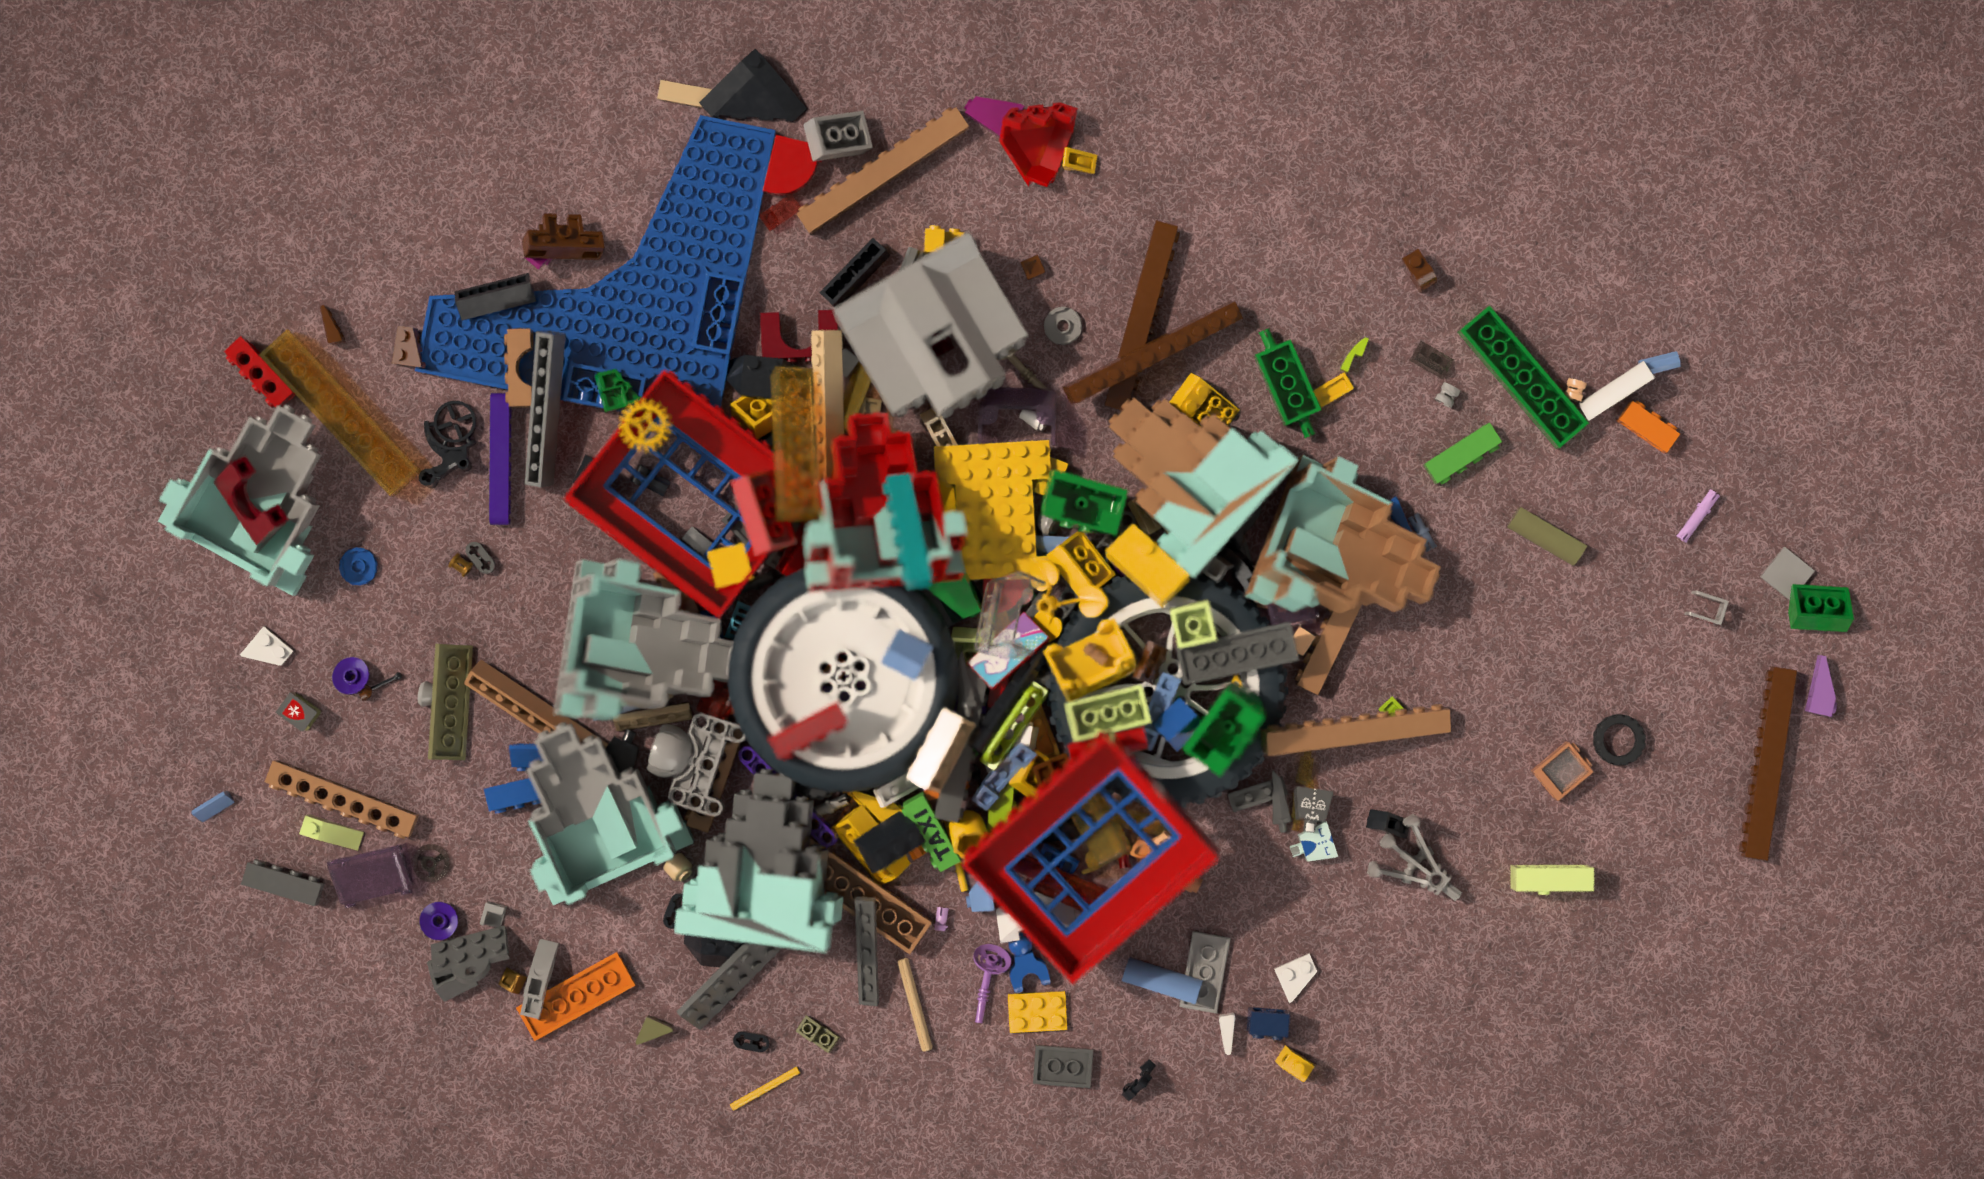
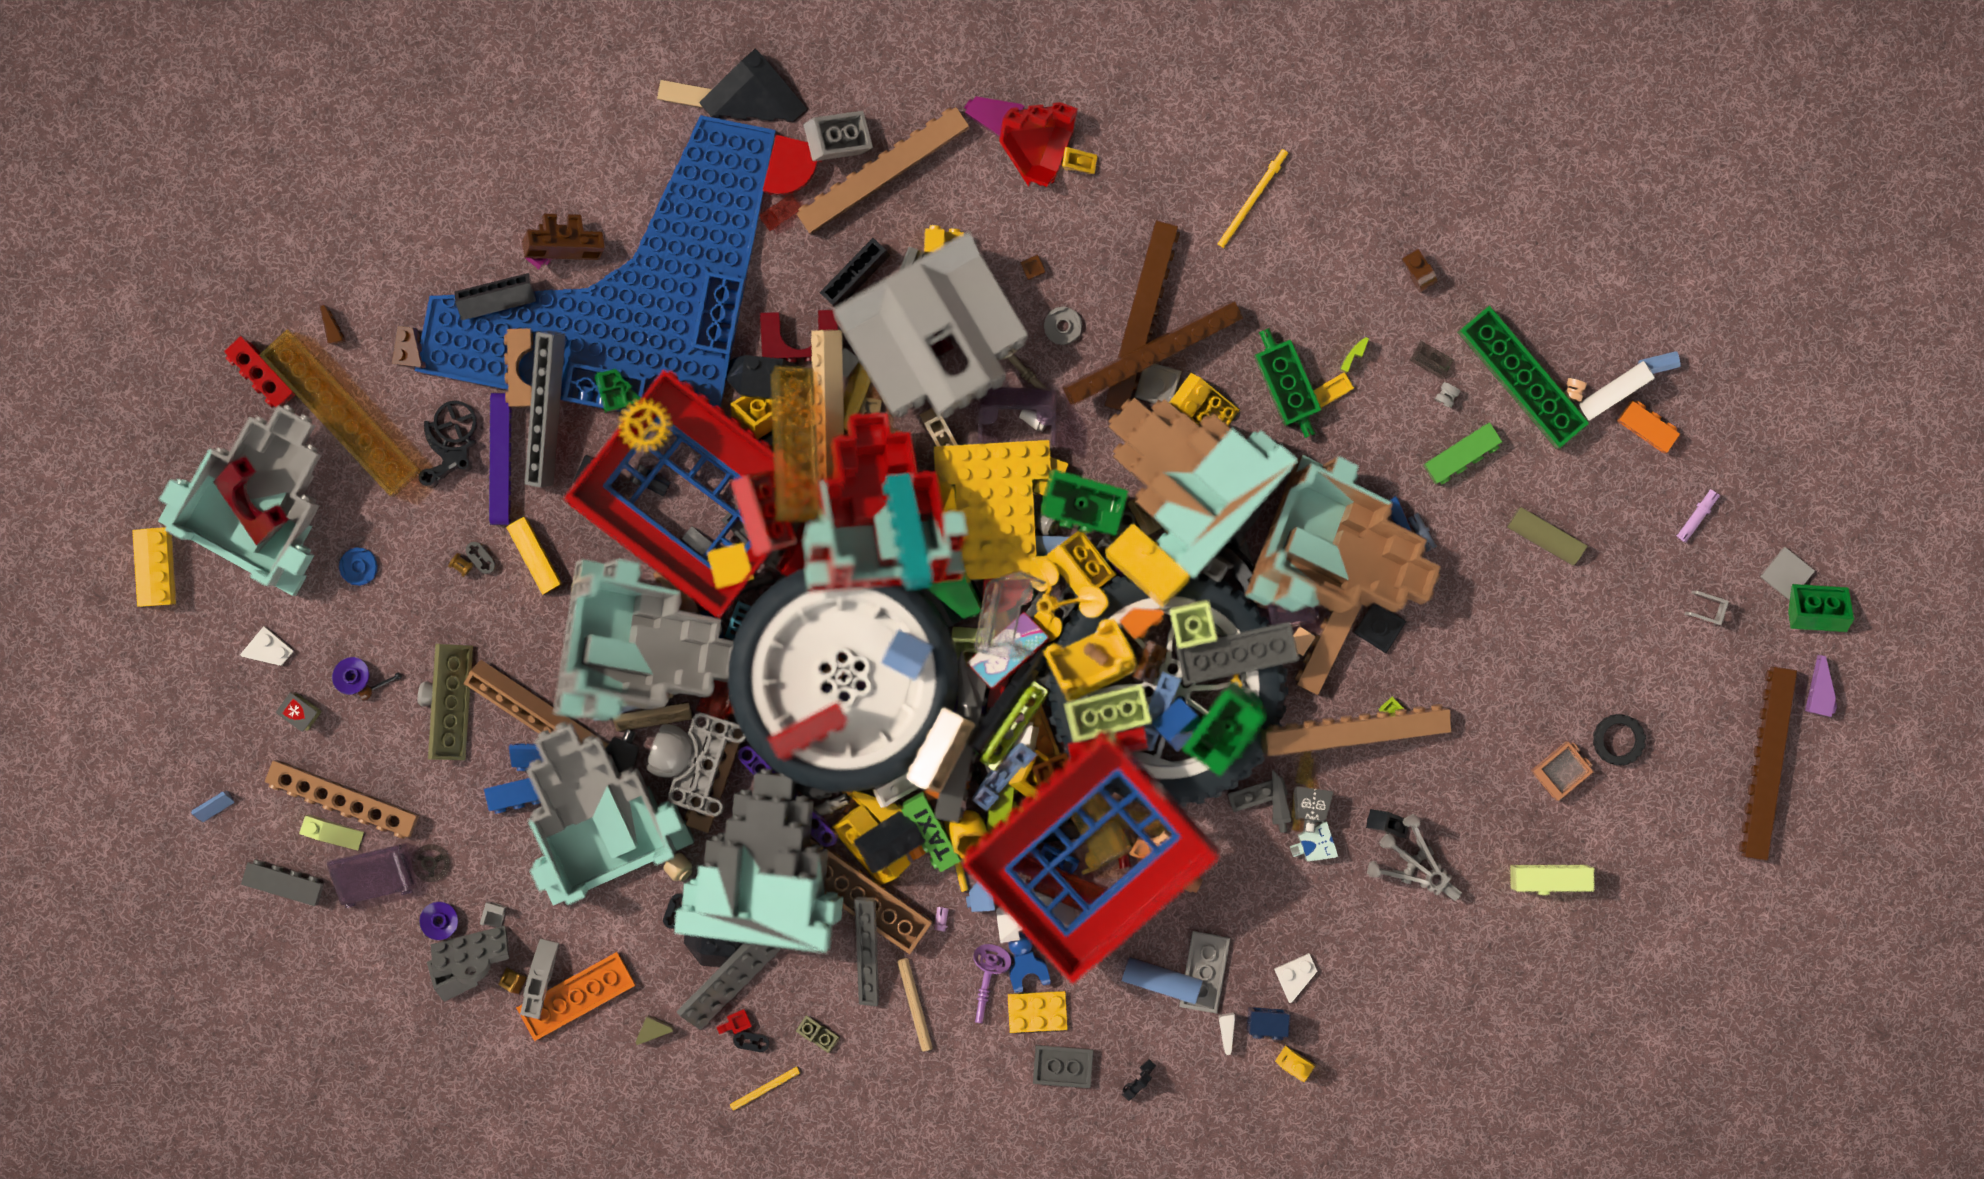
(154, 567): none -> yellow slope
(534, 555): none -> yellow brick
(736, 1021): none -> red plate
(1139, 619): none -> orange slope
(1157, 383): none -> light grey tile
(1273, 167): none -> yellow bar
(1380, 627): none -> black tile

